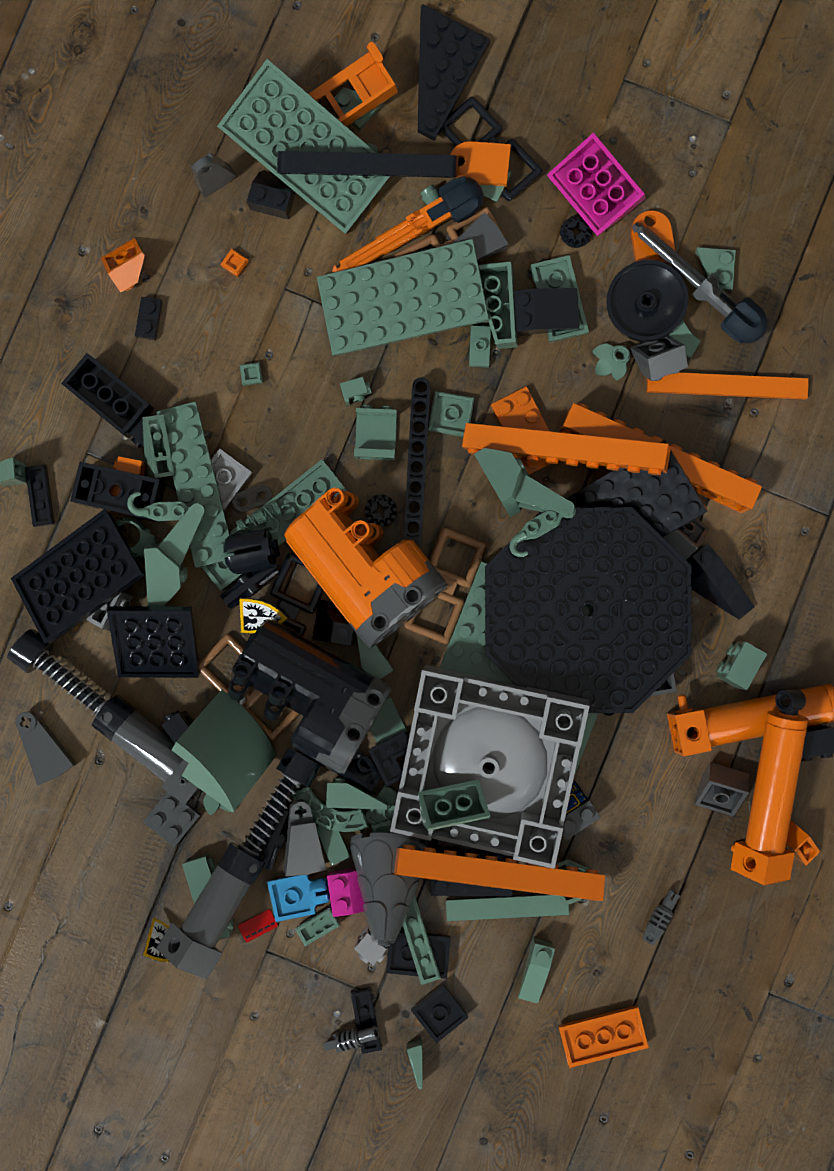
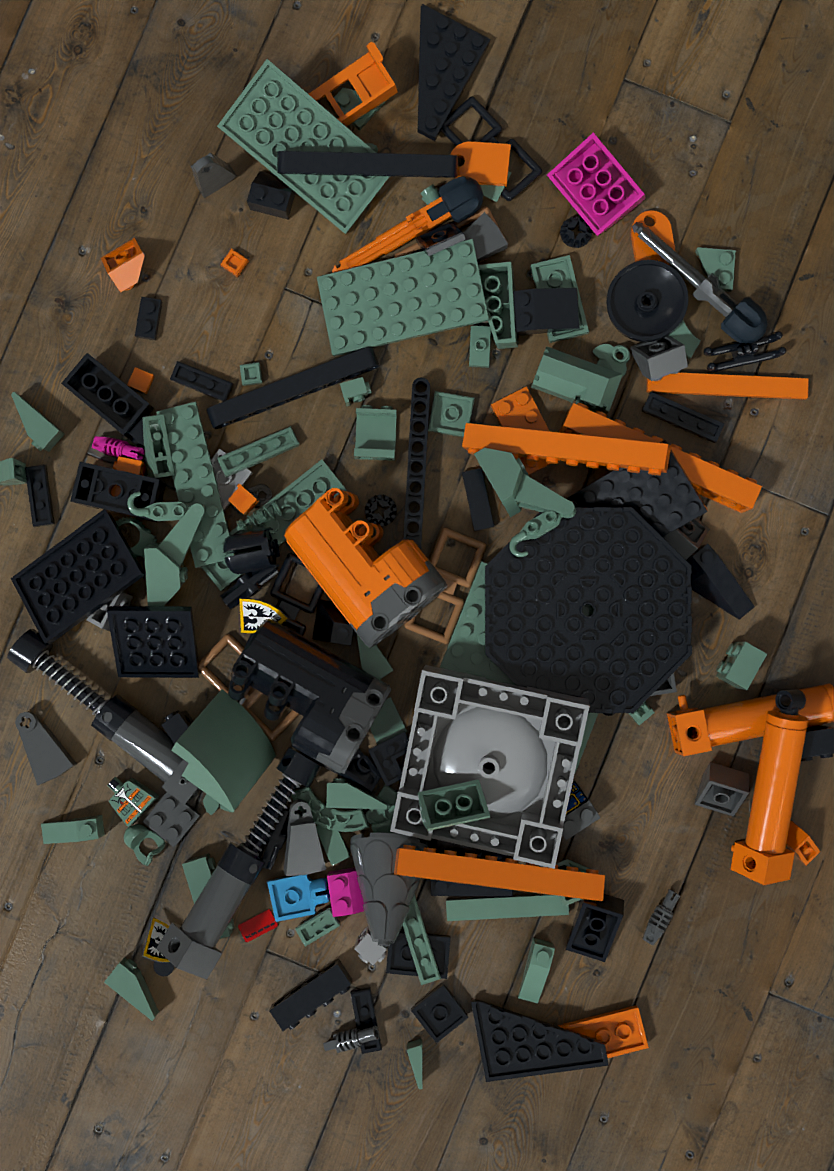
(38, 427): none -> sand green slope
(73, 830): none -> sand green slope
(117, 447): none -> dark pink hinge
(130, 799): none -> sand green torso
(130, 984): none -> sand green slope
(135, 835): none -> sand green piece
(140, 380): none -> orange tile
(163, 968): none -> black tile
(201, 381): none -> black tile
(243, 500): none -> orange panel
(258, 451): none -> sand green tile
(292, 388): none -> black beam
(310, 995): none -> black brick
(440, 238): none -> black tile
(477, 499): none -> black tile
(526, 1047): none -> black wing
(576, 380): none -> sand green brick
(595, 927): none -> black slope
(642, 713): none -> sand green tile
(683, 417): none -> black plate
(744, 353): none -> black piece

